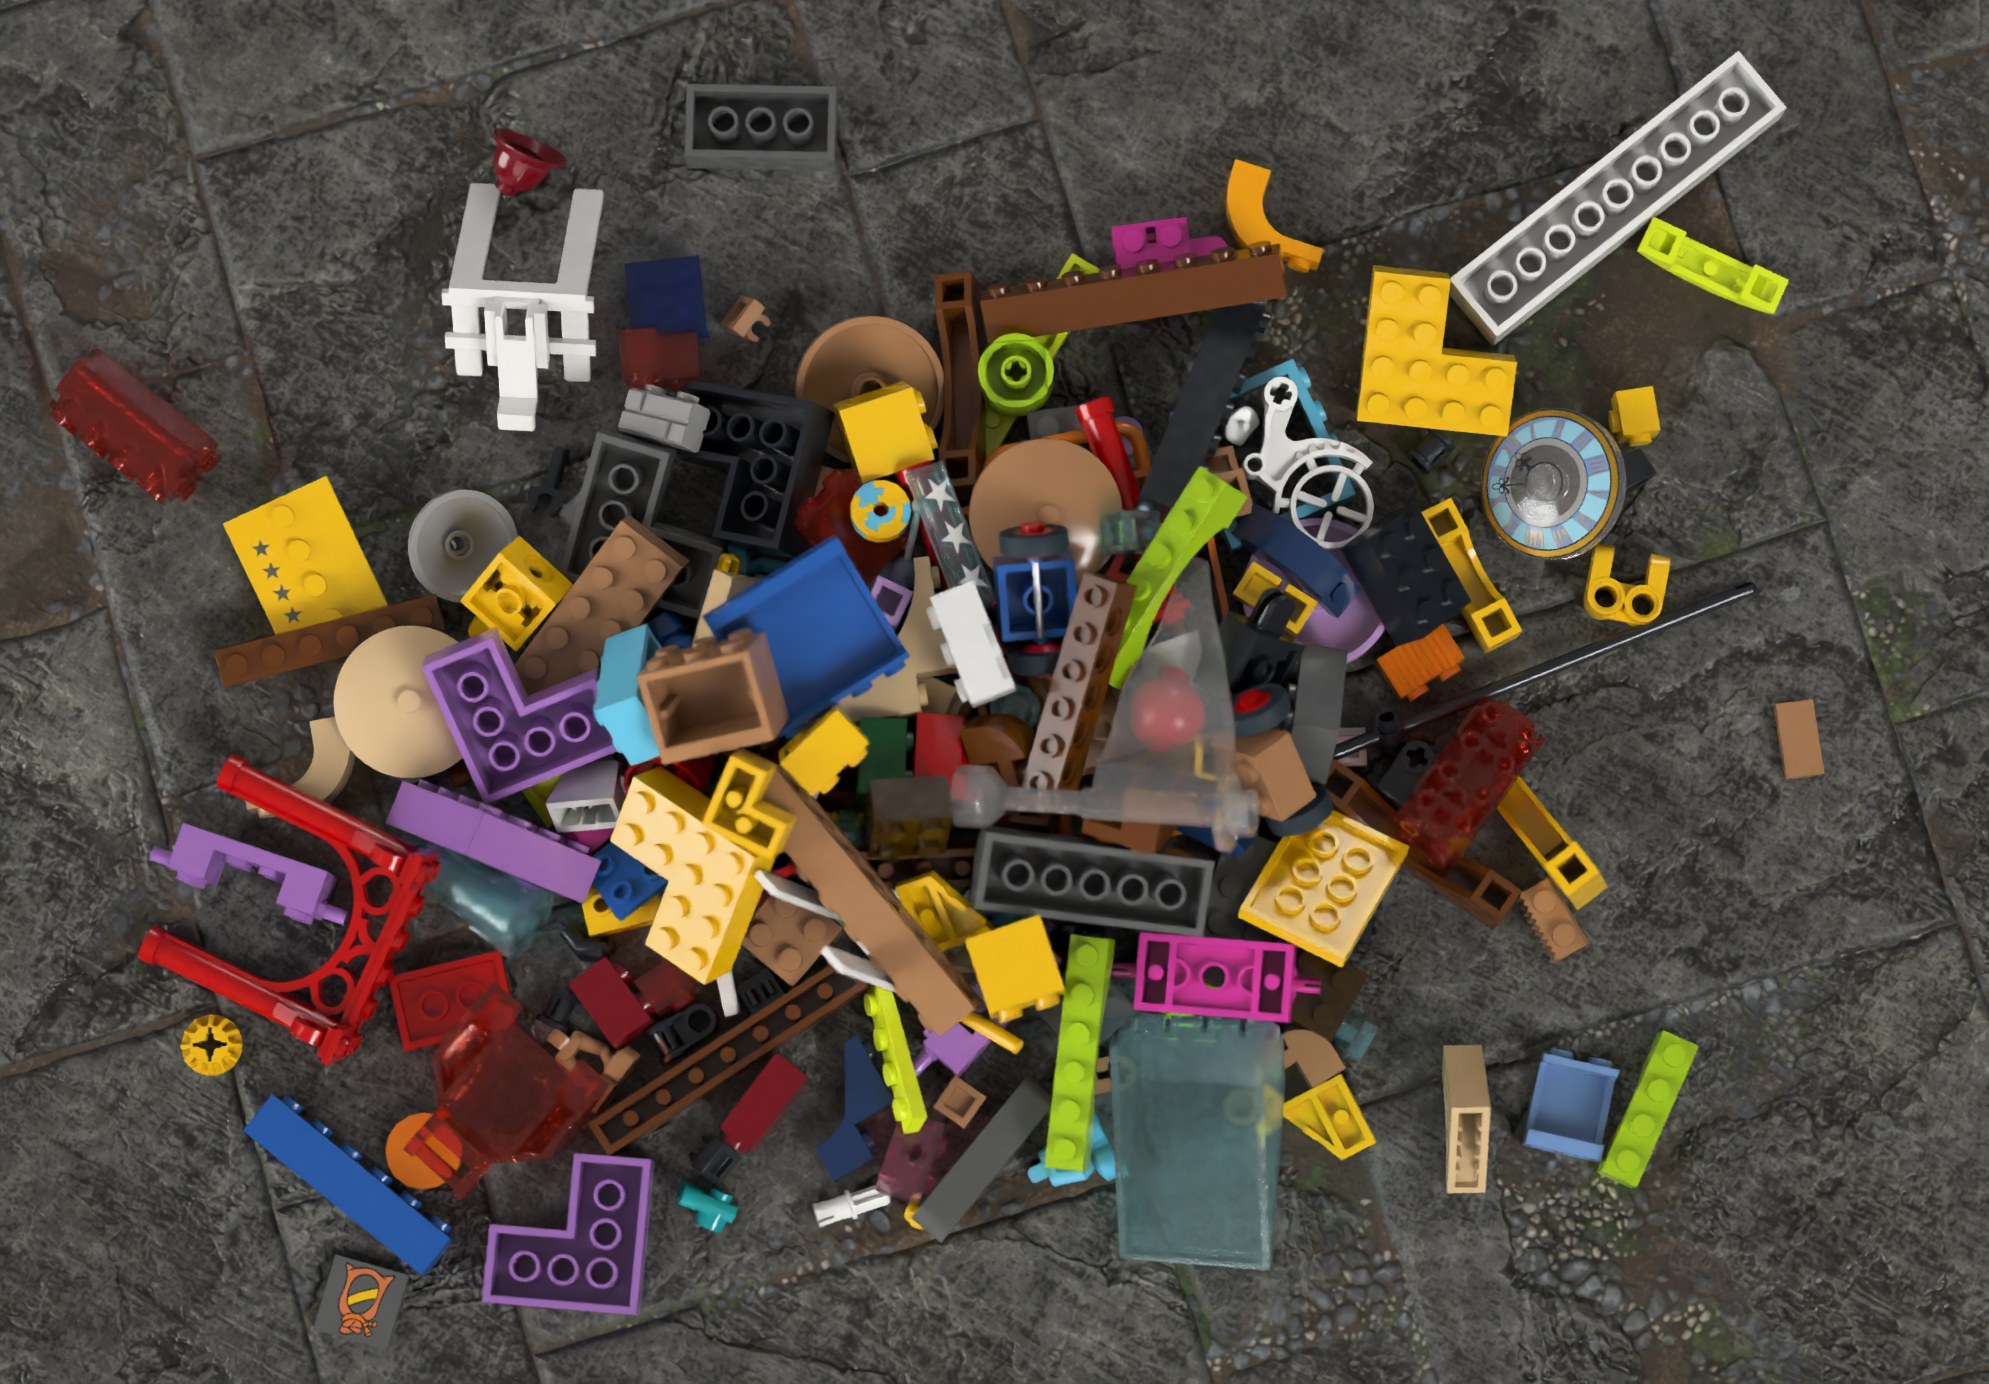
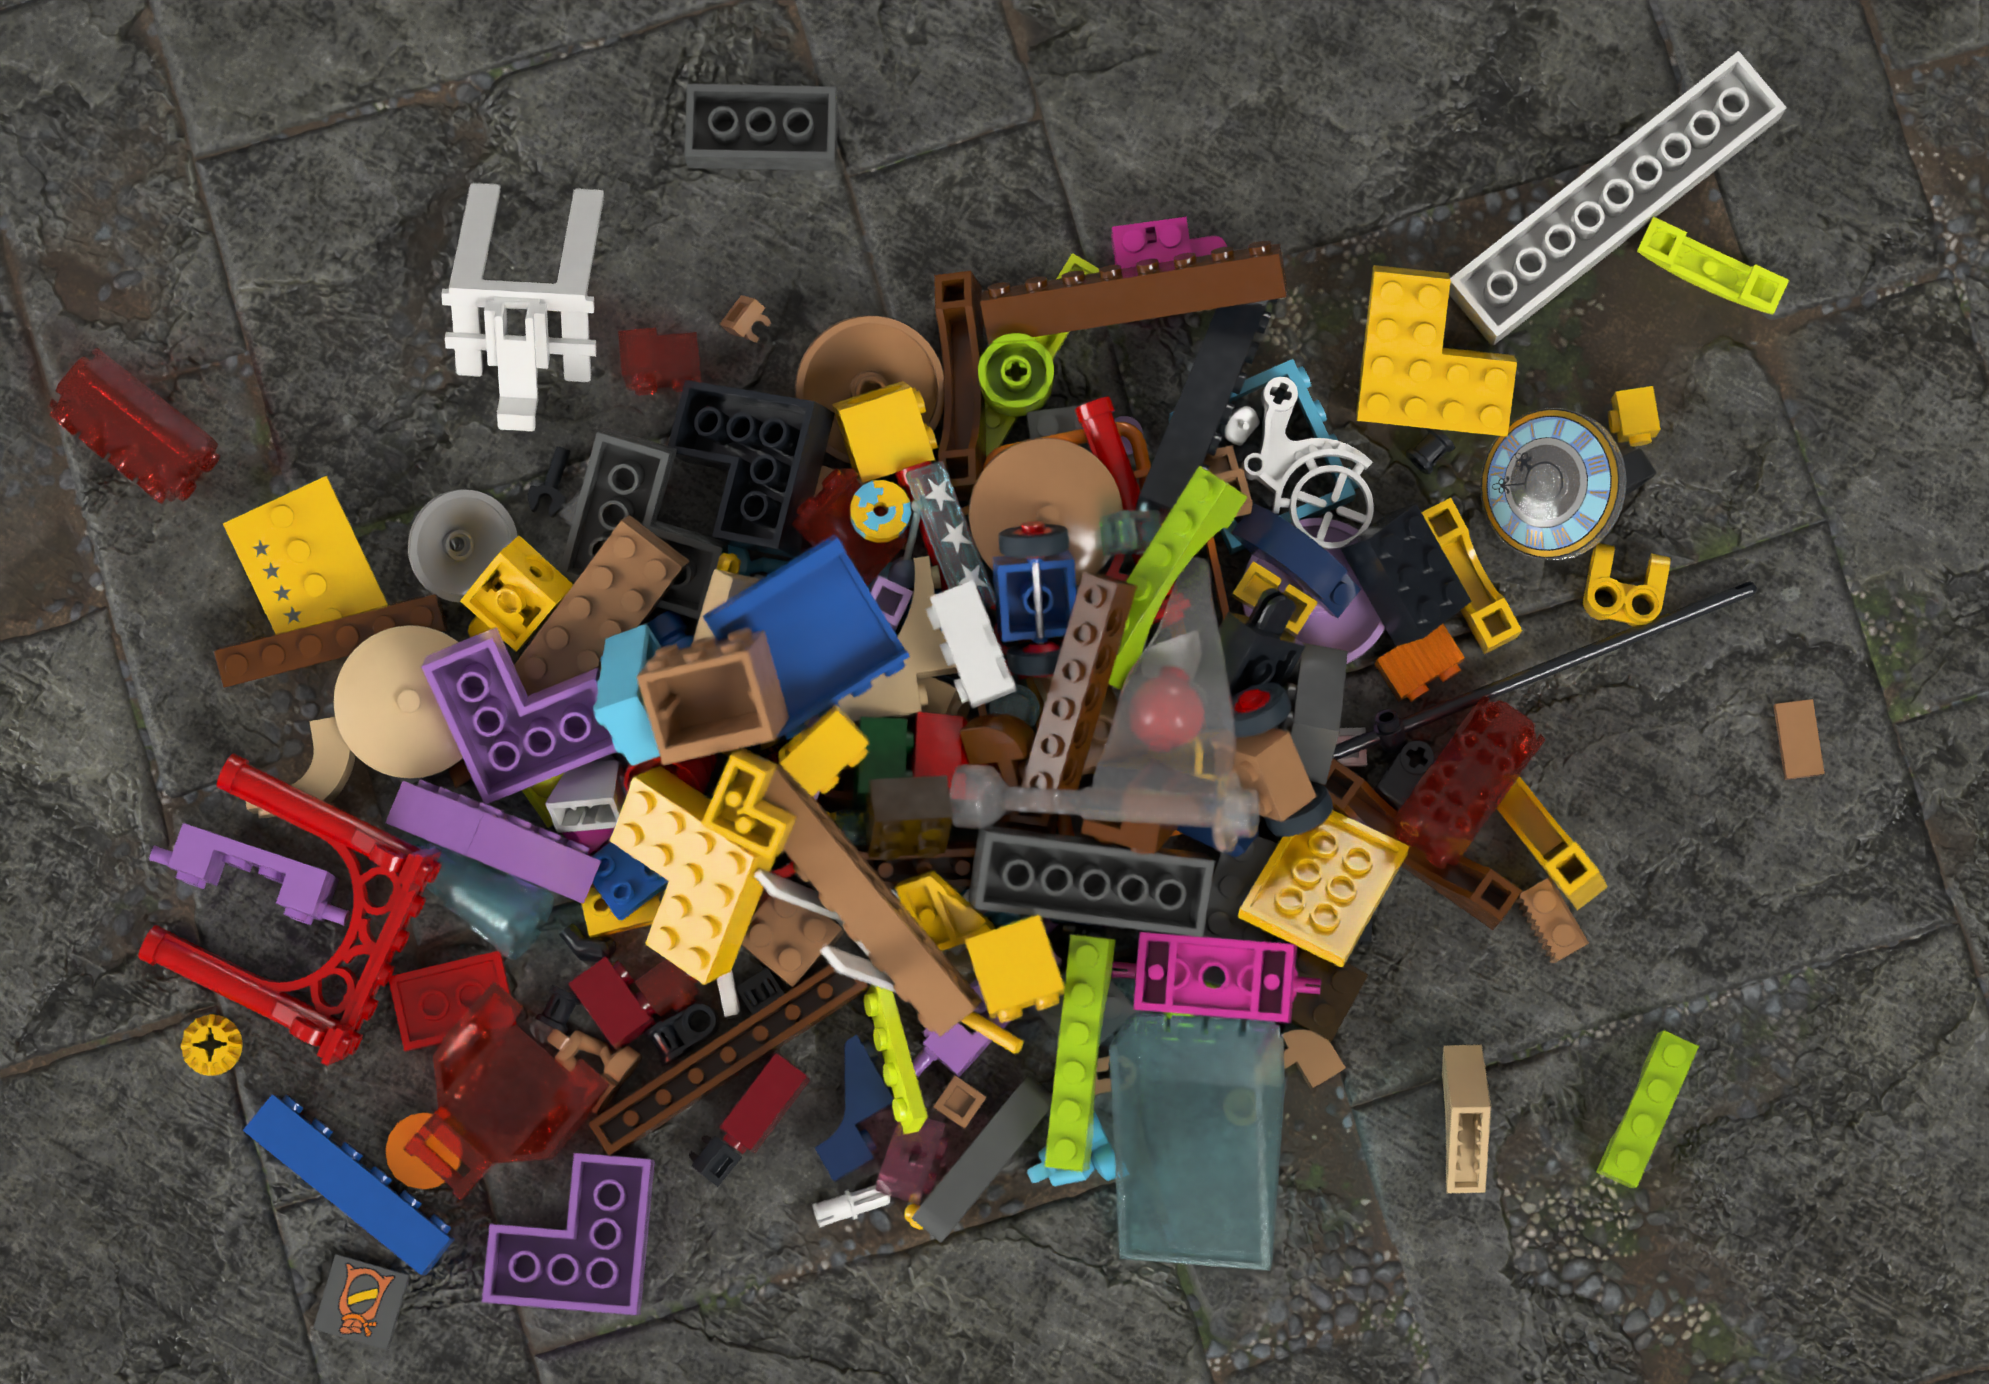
(522, 161): dark red hat -> none
(664, 418): light grey brick -> none
(668, 296): clear blue brick -> none
(712, 1207): teal plate -> none
(1249, 224): light orange arch -> none
(1331, 1118): yellow wing -> none
(1358, 1040): clear light blue tile -> none
(1570, 1105): medium blue panel -> none

